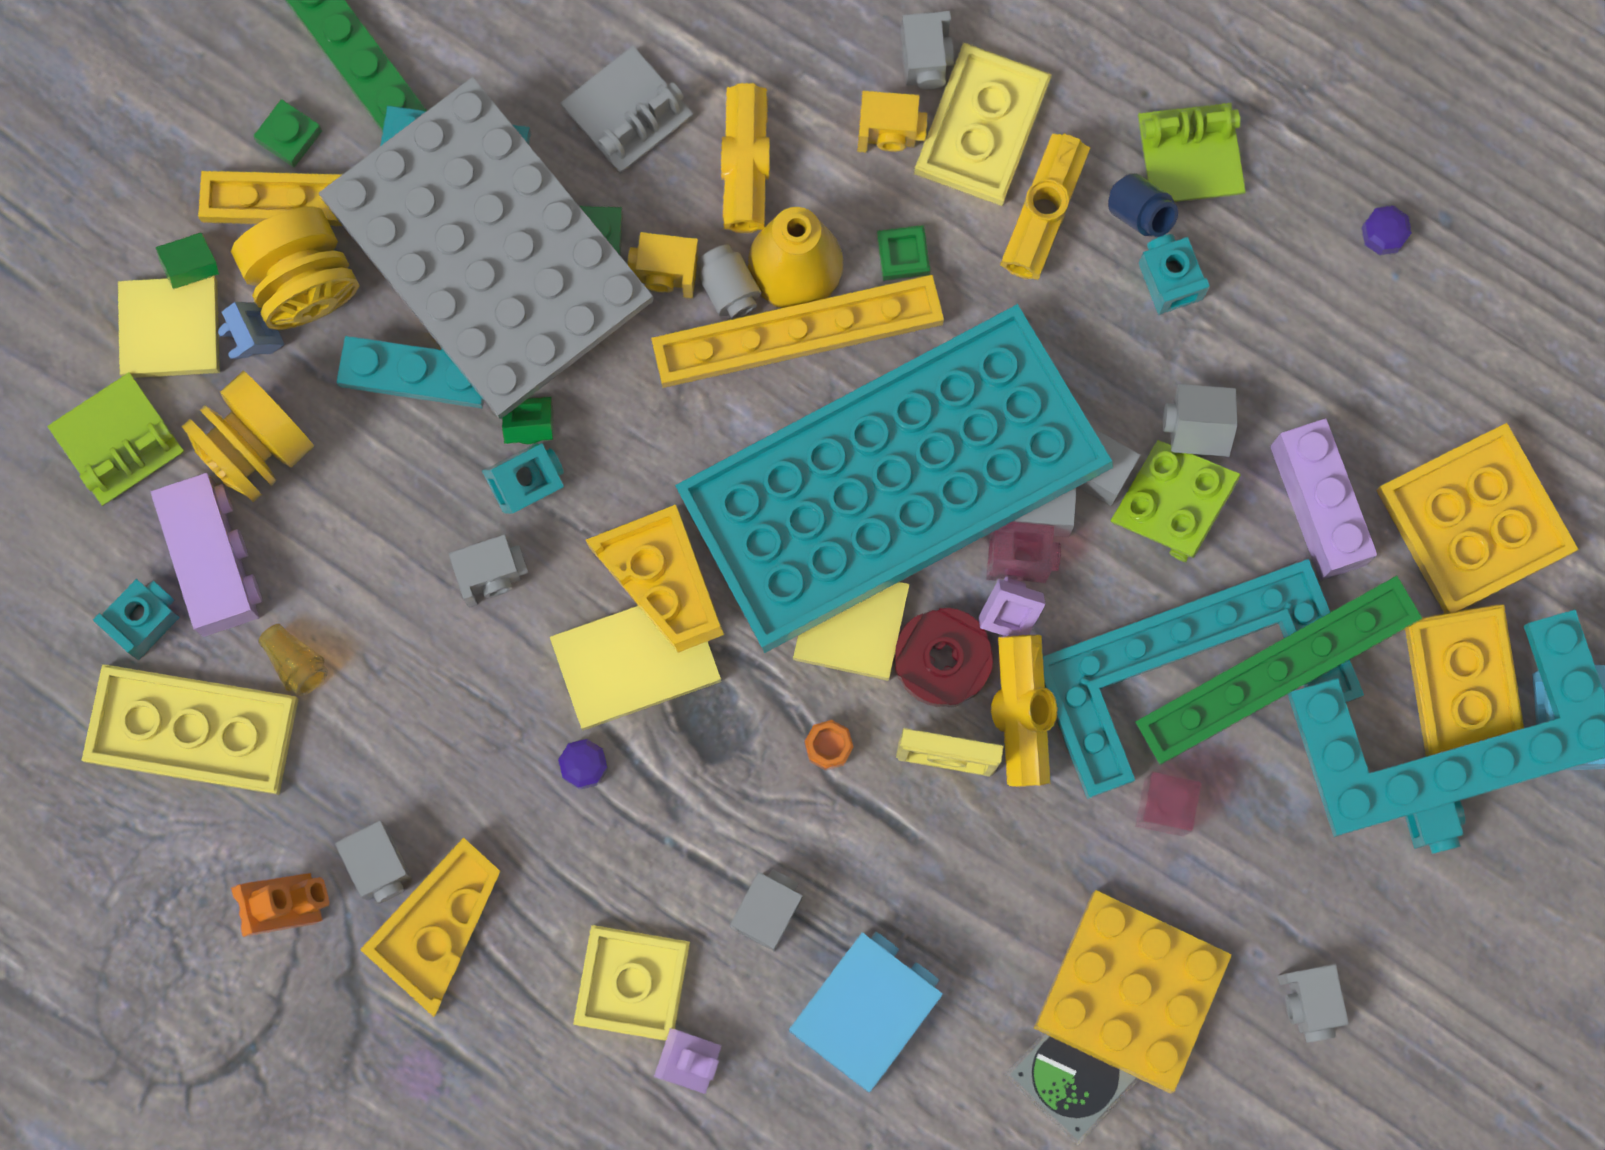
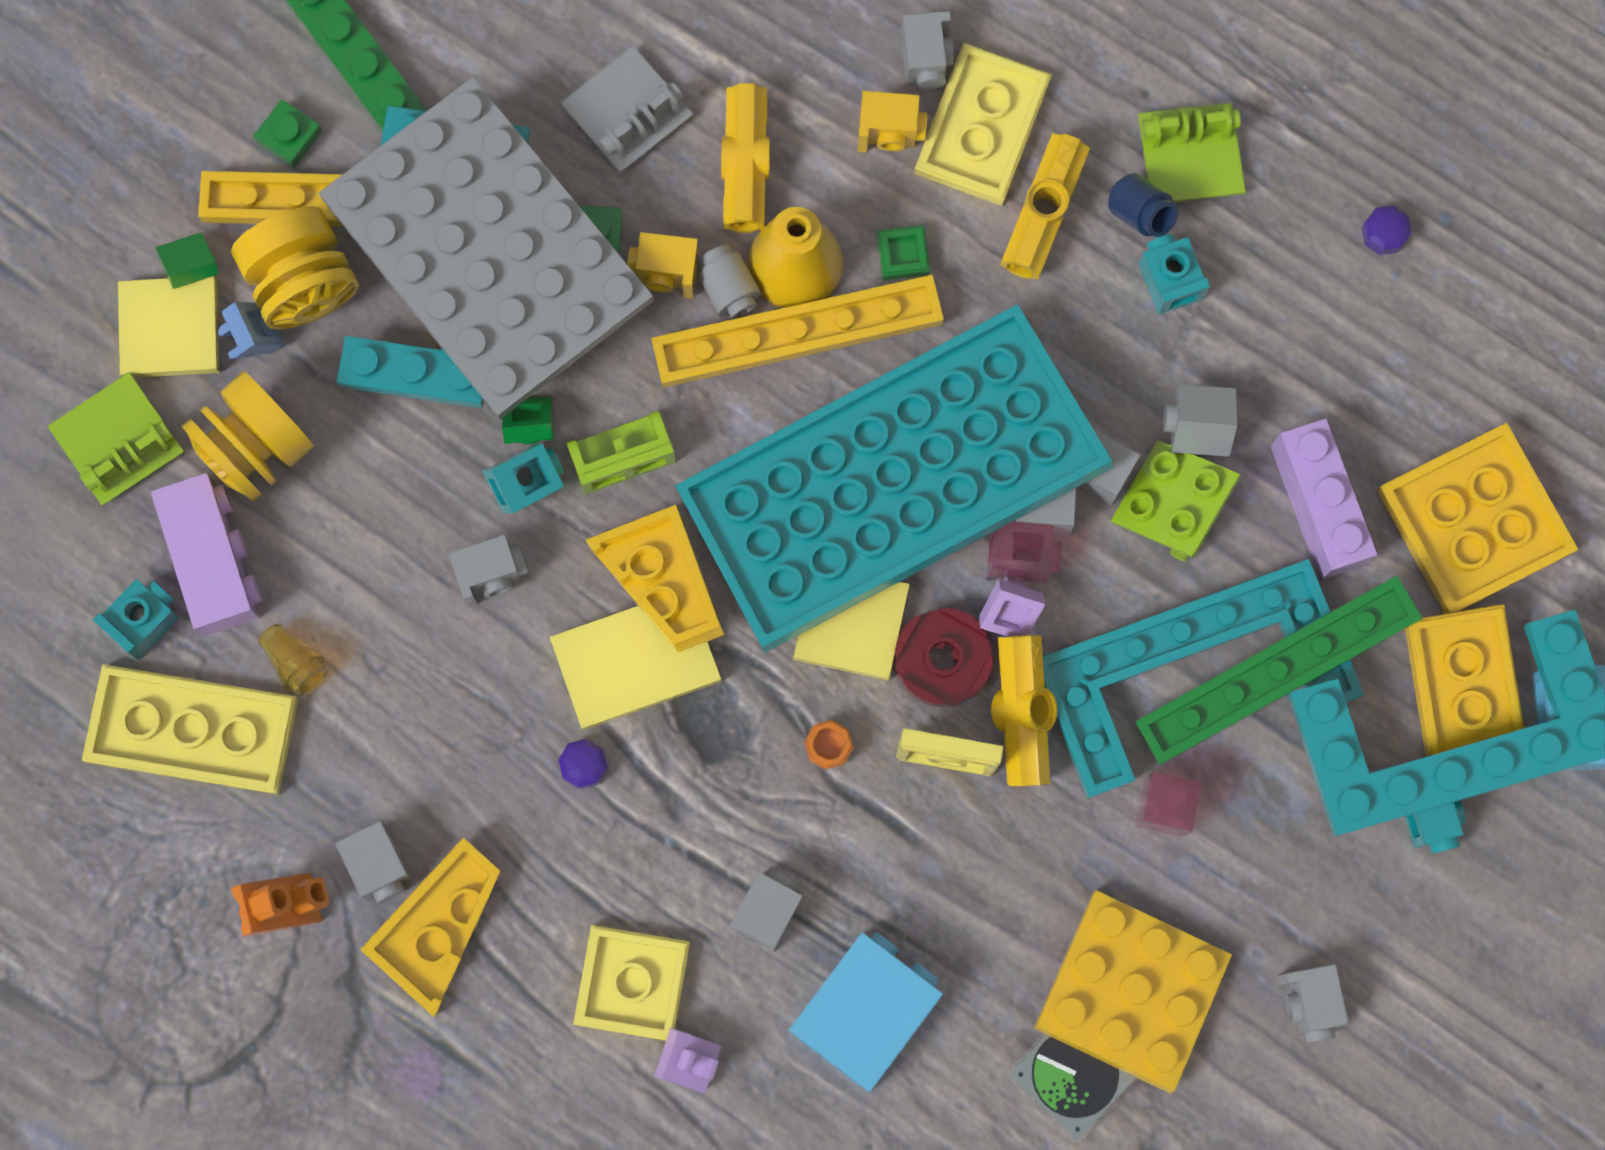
(621, 453): none -> lime hinge

